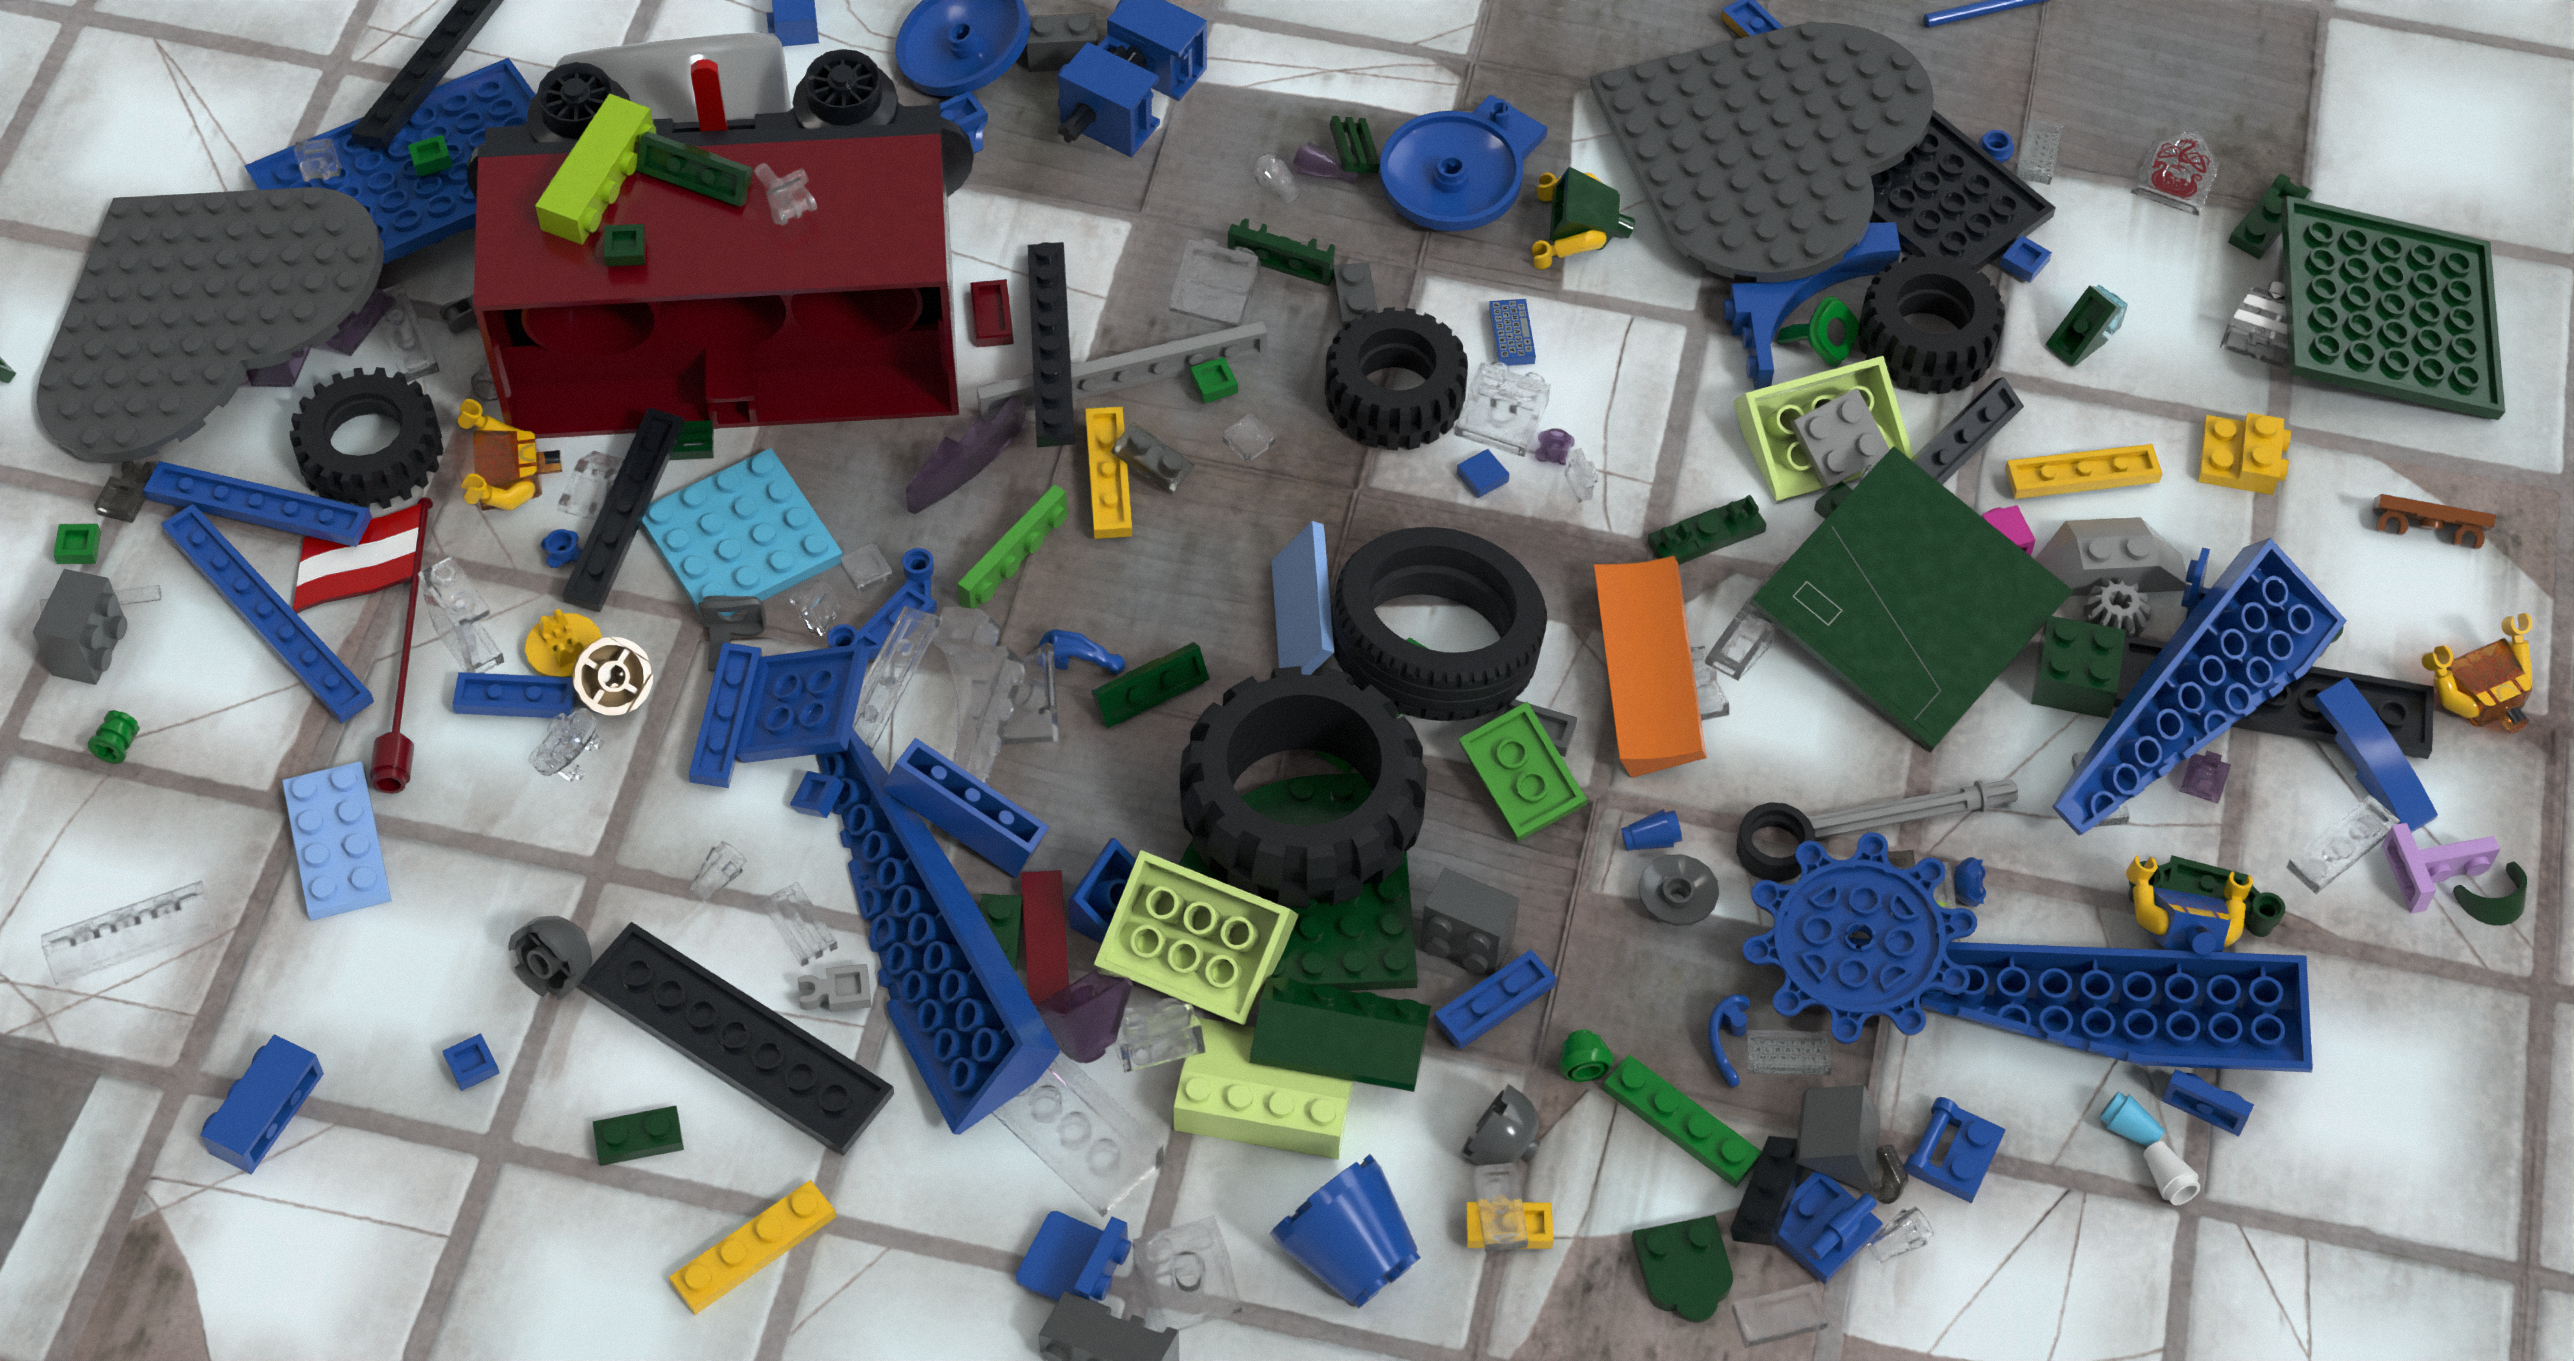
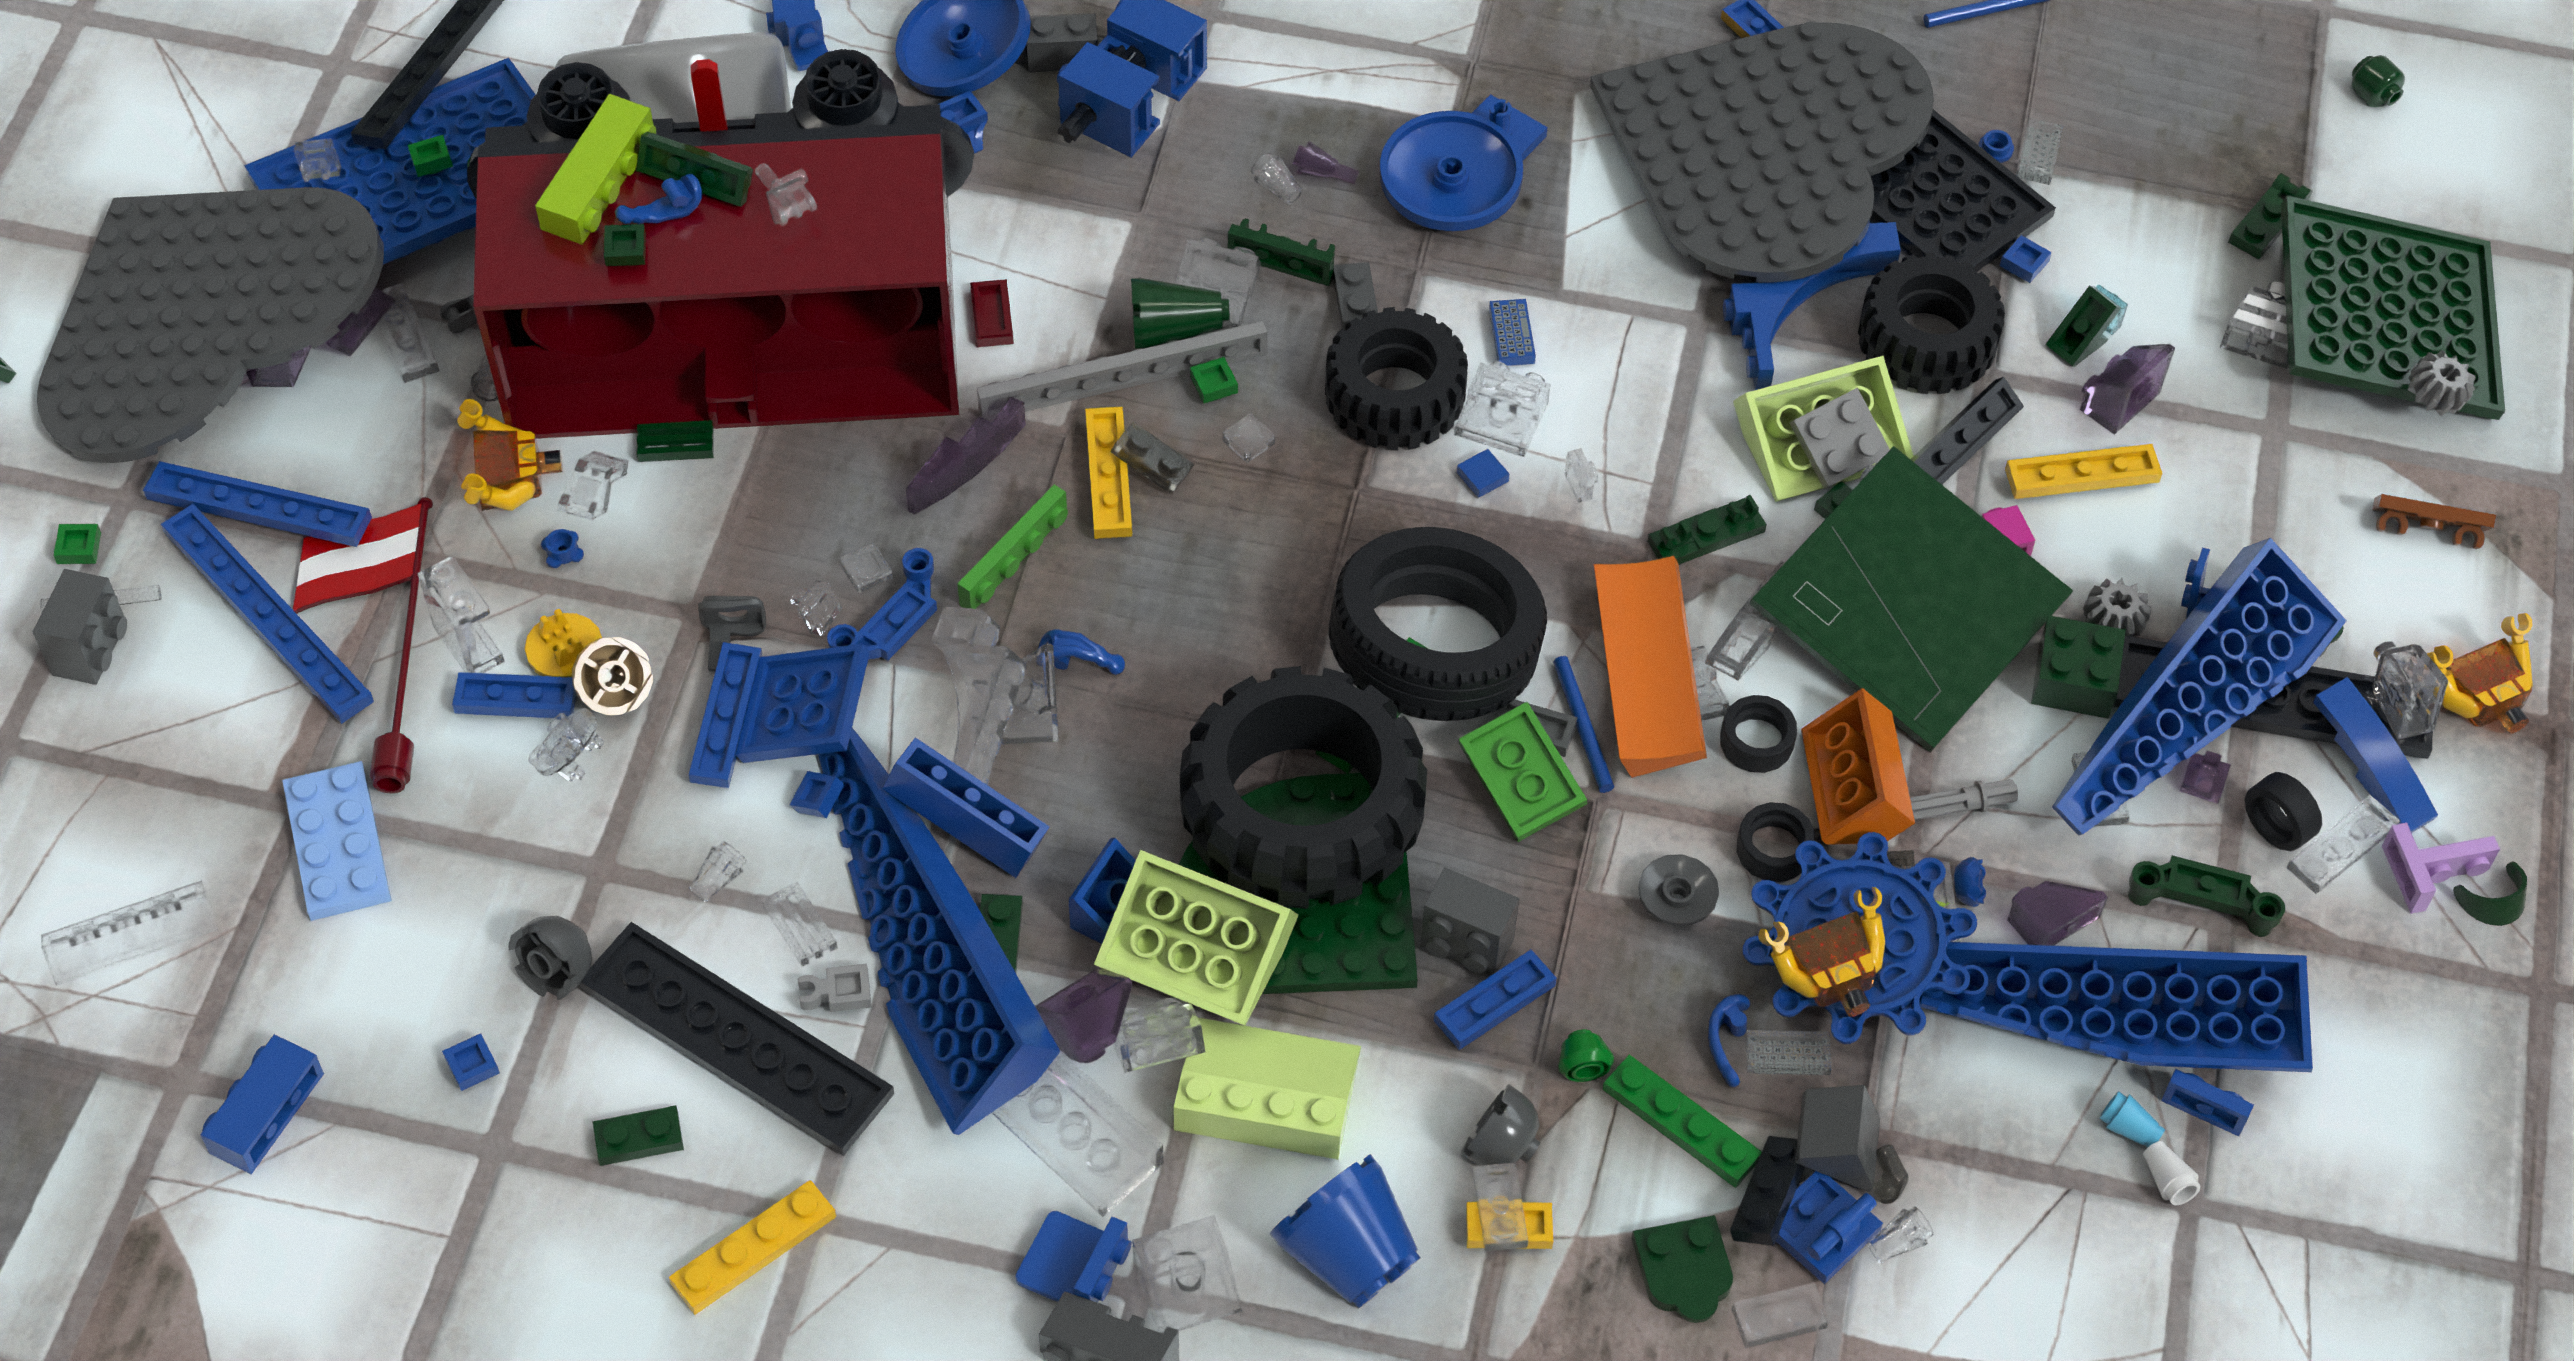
(114, 737): green bush -> none
(124, 495): clear smoke plate -> none
(375, 475): black tyre -> none
(623, 510): black plate -> none
(680, 201): none -> blue piece
(741, 533): medium azure plate -> none
(805, 38): none -> blue bracket
(892, 672): clear tile -> none
(1044, 934): dark red tile -> none
(1050, 345): black plate -> none
(1150, 684): dark green plate -> none
(1174, 312): none -> dark green cone
(1303, 601): light blue tile -> none
(1340, 1033): dark green slope -> none
(1361, 145): dark green tile -> none
(1552, 439): clear purple plate -> none
(1582, 215): dark green torso -> none
(1583, 724): none -> blue bar
(1653, 832): blue cone -> none
(1758, 708): none -> black tyre
(1816, 331): green piece -> none
(1834, 958): none -> torso
(1857, 771): none -> orange slope
(1967, 1156): blue plate -> none
(2054, 911): none -> clear purple slope
(2114, 548): light grey wedge -> none
(2126, 385): none -> clear purple slope
(2178, 172): clear tile -> none
(2186, 919): torso -> none
(2244, 452): yellow plate -> none
(2288, 793): none -> black tyre
(2378, 81): none -> dark green head
(2408, 688): none -> clear torso
(2441, 383): none -> light grey gear

